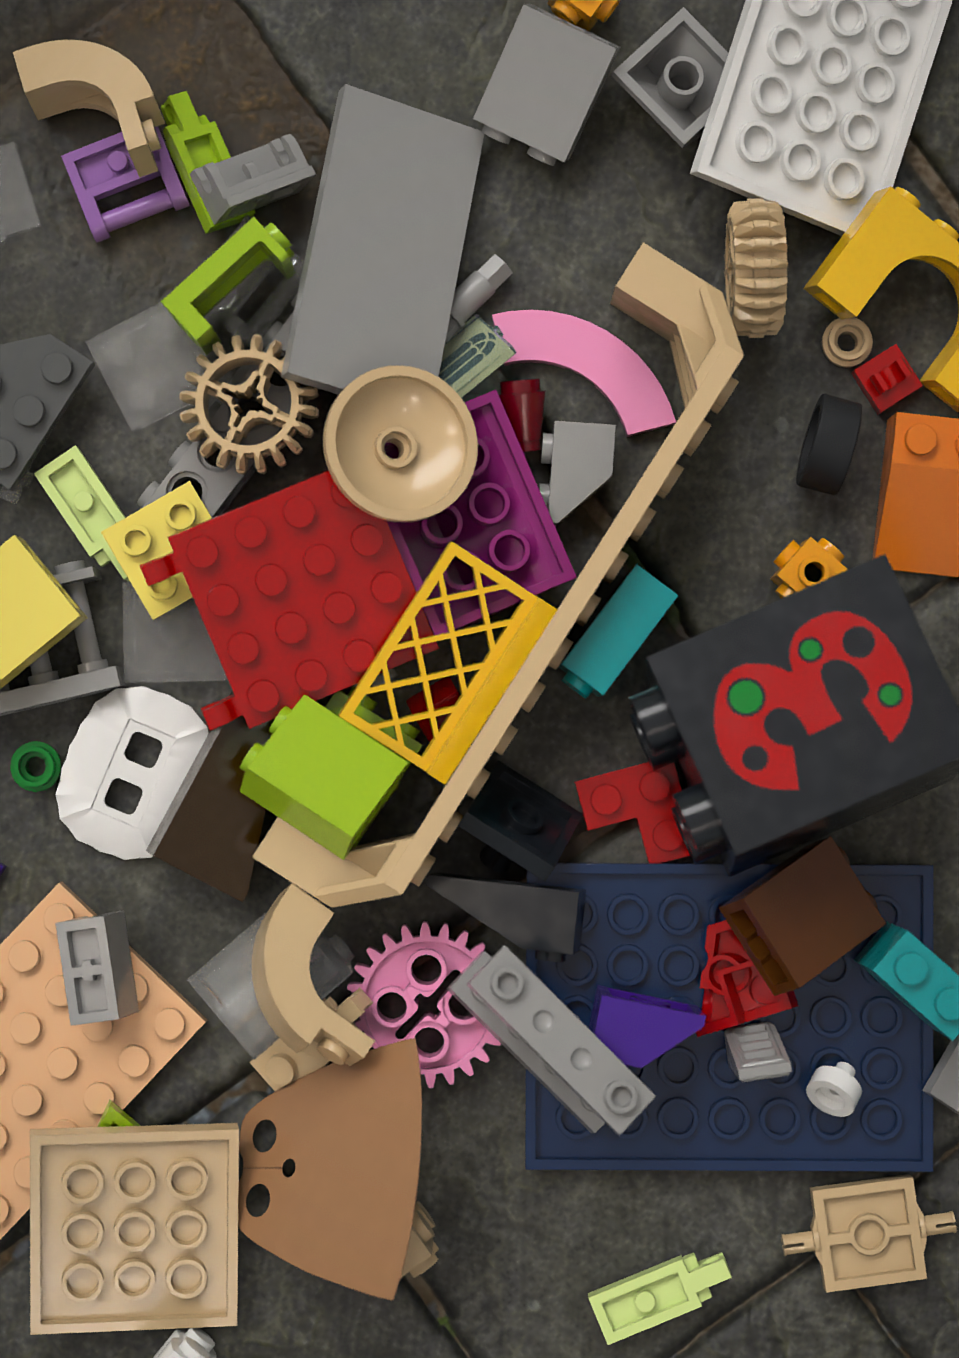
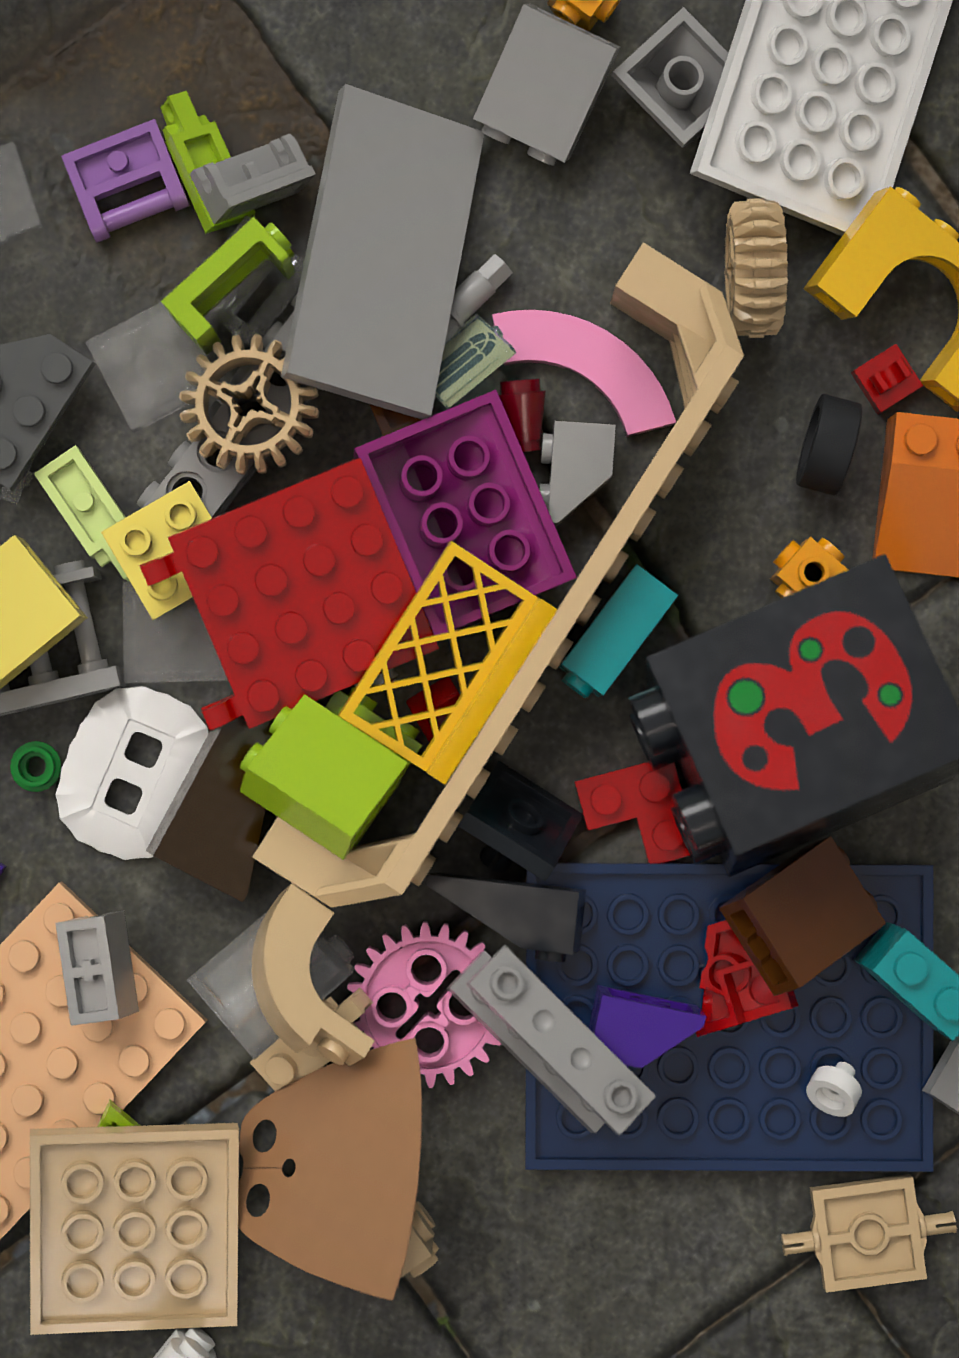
(93, 76): tan arch -> none
(425, 424): tan dish -> none
(656, 1294): yellowish green hinge -> none
(756, 1052): light grey slope -> none
(858, 331): tan plate -> none

